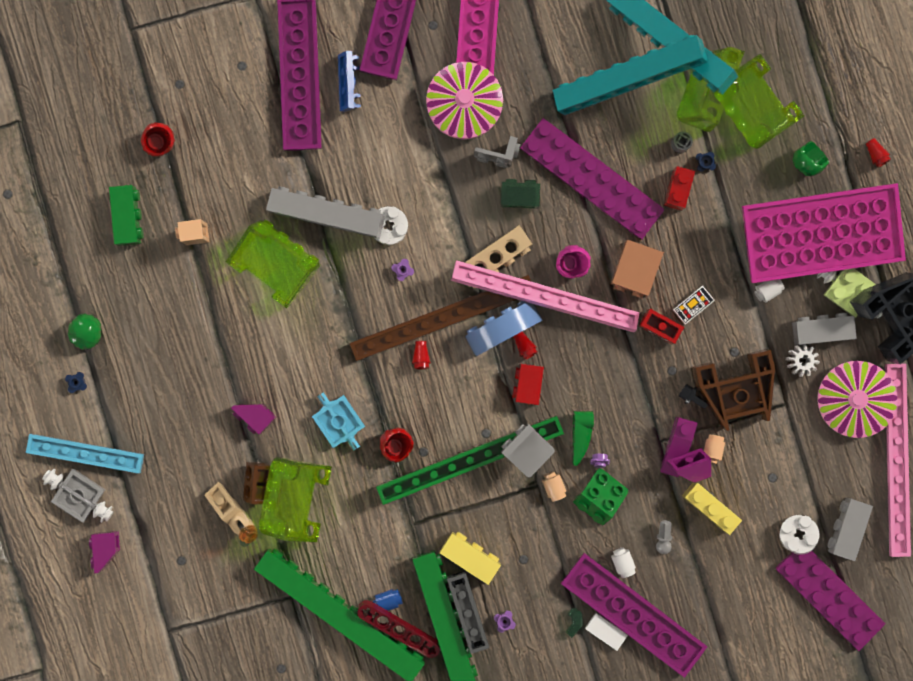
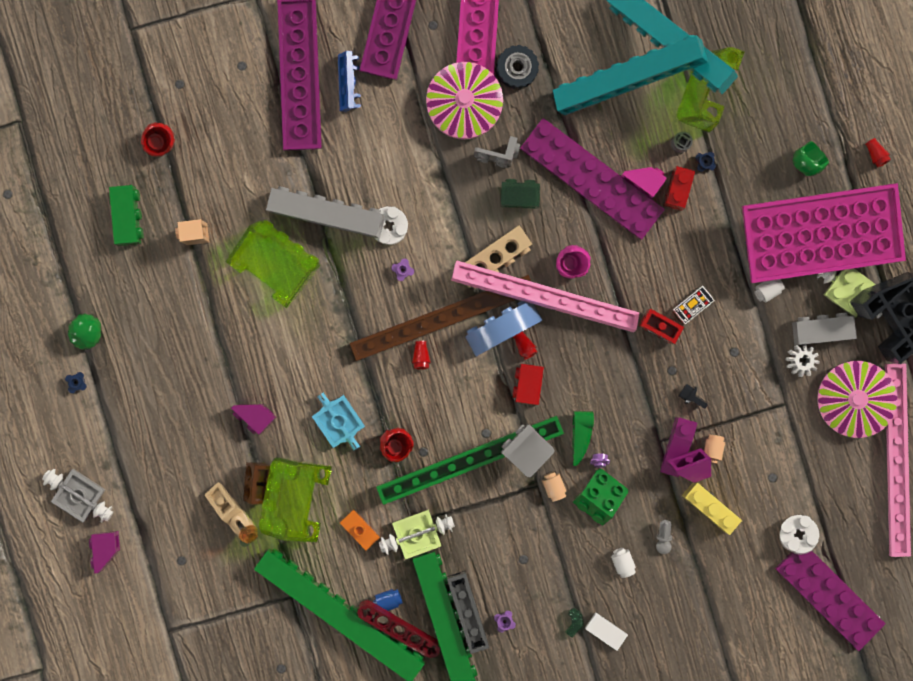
(84, 453): medium azure plate -> none
(359, 530): none -> orange plate
(416, 534): none -> yellowish green plate
(470, 557): light yellow brick -> none
(520, 55): none -> black wheel
(634, 615): magenta plate -> none
(636, 269): nougat brick -> none
(646, 179): none -> dark pink slope
(739, 394): reddish brown wedge -> none
(755, 106): clear neon green windscreen -> none
(849, 529): light grey brick -> none

